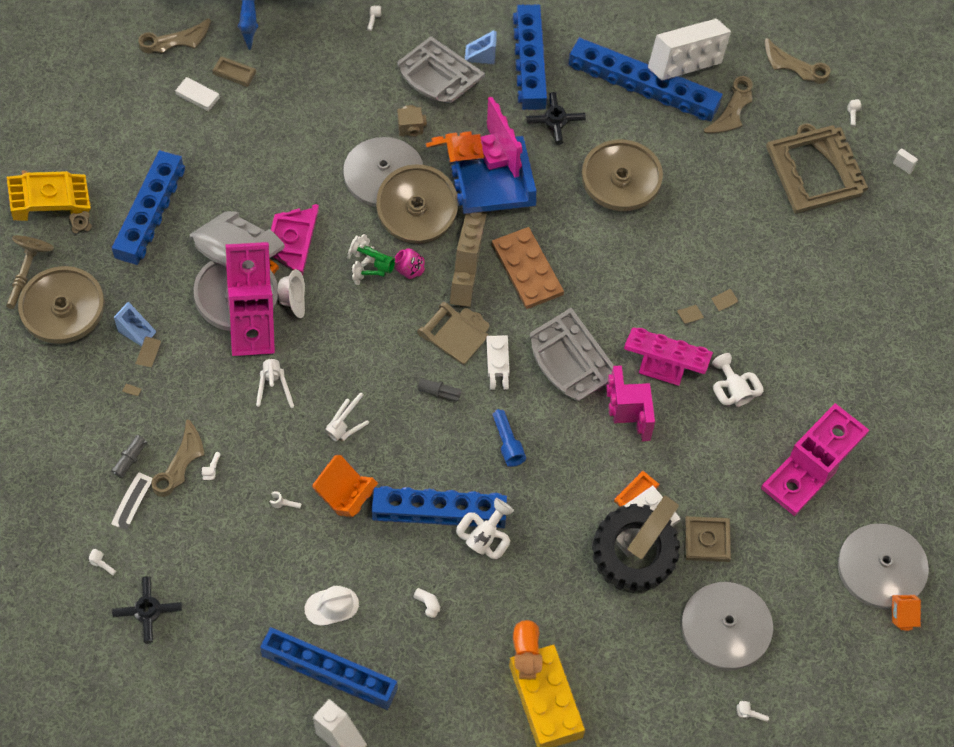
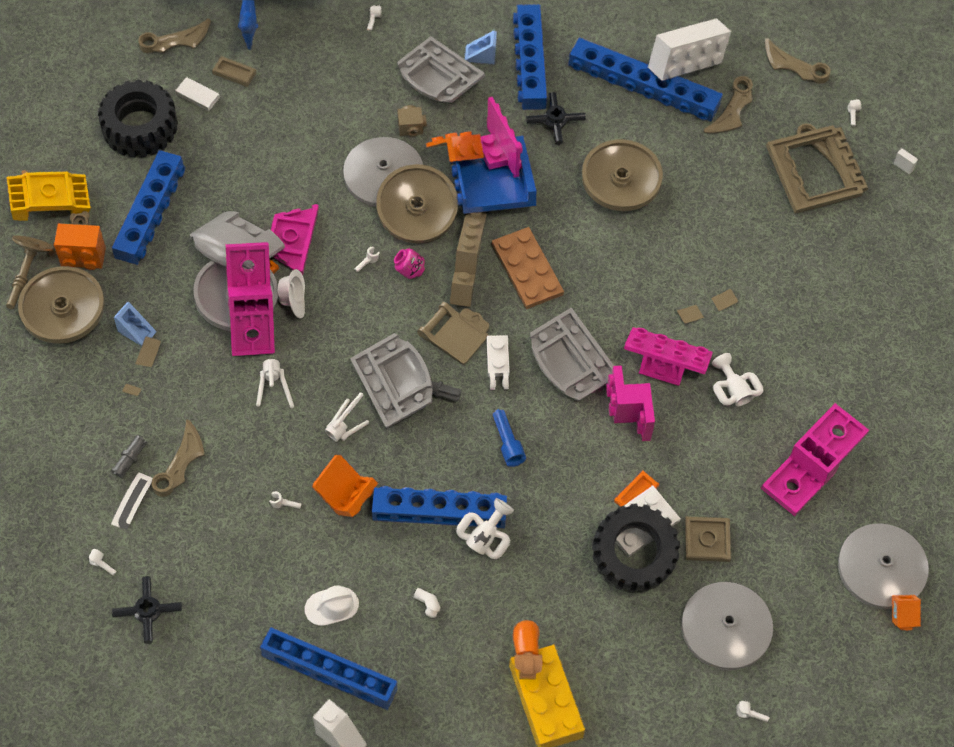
(80, 246): none -> orange brick
(142, 138): none -> black tyre
(209, 472): white hand -> none
(382, 262): plant -> none
(394, 378): none -> light grey slope
(653, 527): dark tan sticker -> none

